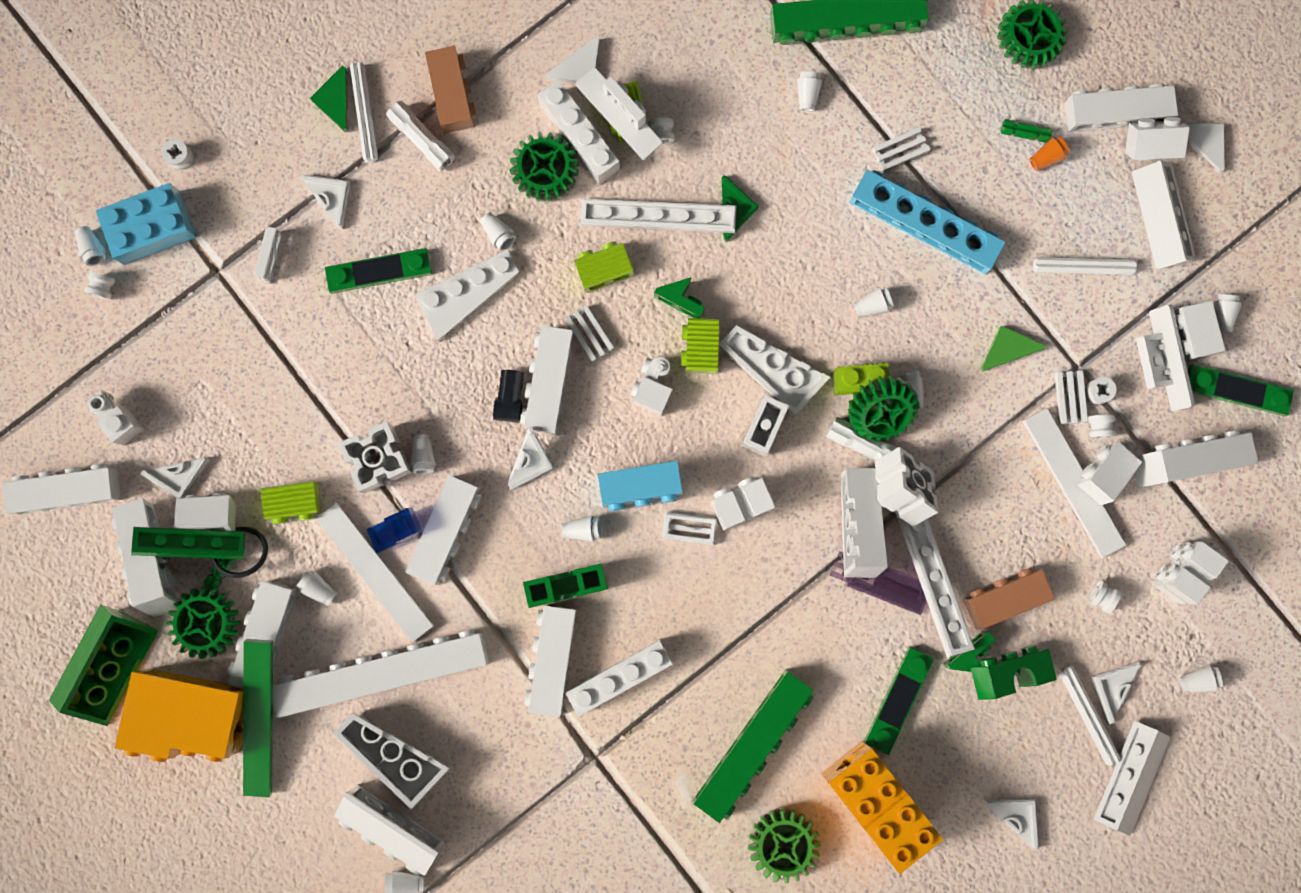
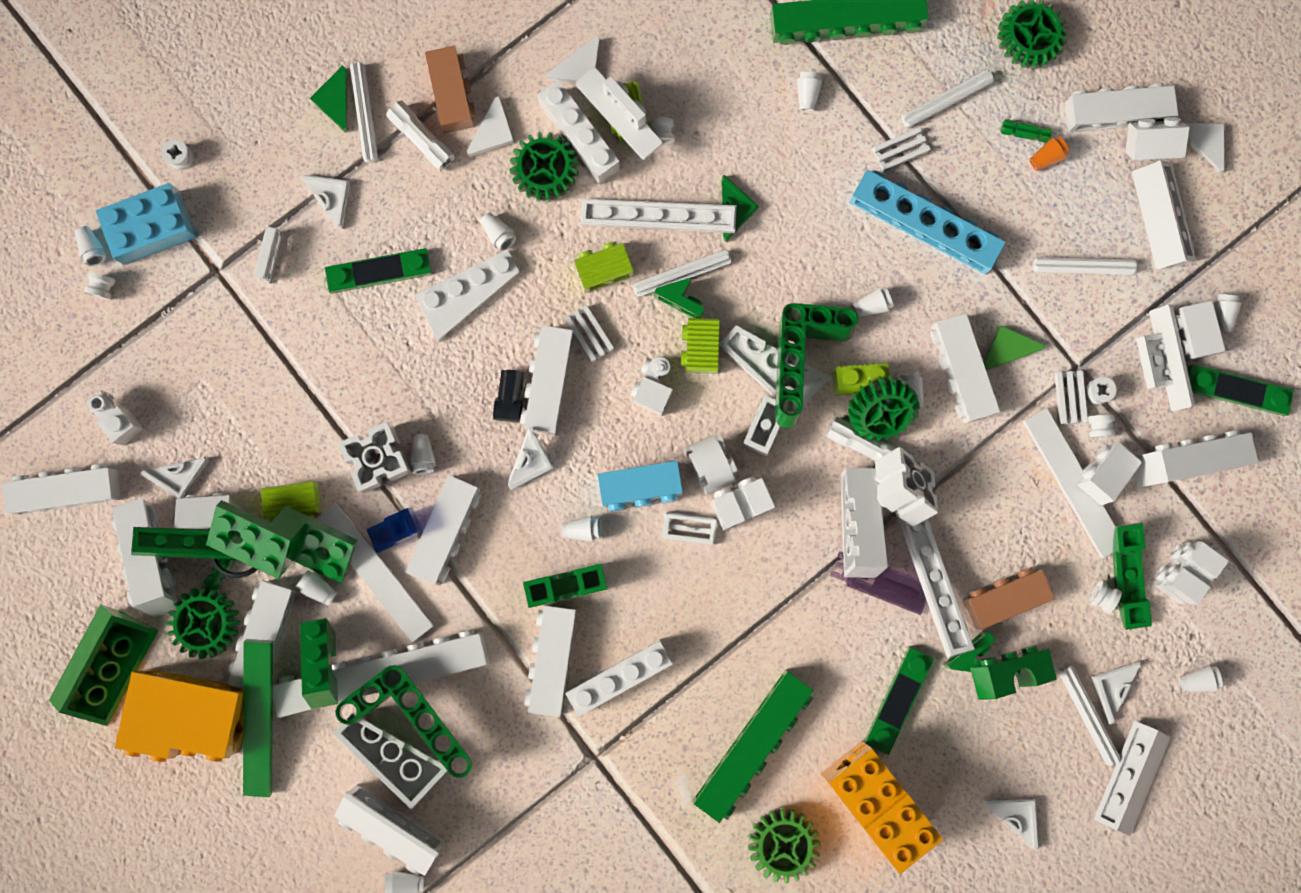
(279, 543): none -> green bracket
(317, 676): none -> green arch
(413, 714): none -> green beam
(492, 132): none -> white tile
(682, 272): none -> white axle
(710, 463): none -> white brick
(796, 331): none -> green beam
(947, 99): none -> white axle
(964, 368): none -> white brick
(1129, 575): none -> green slope

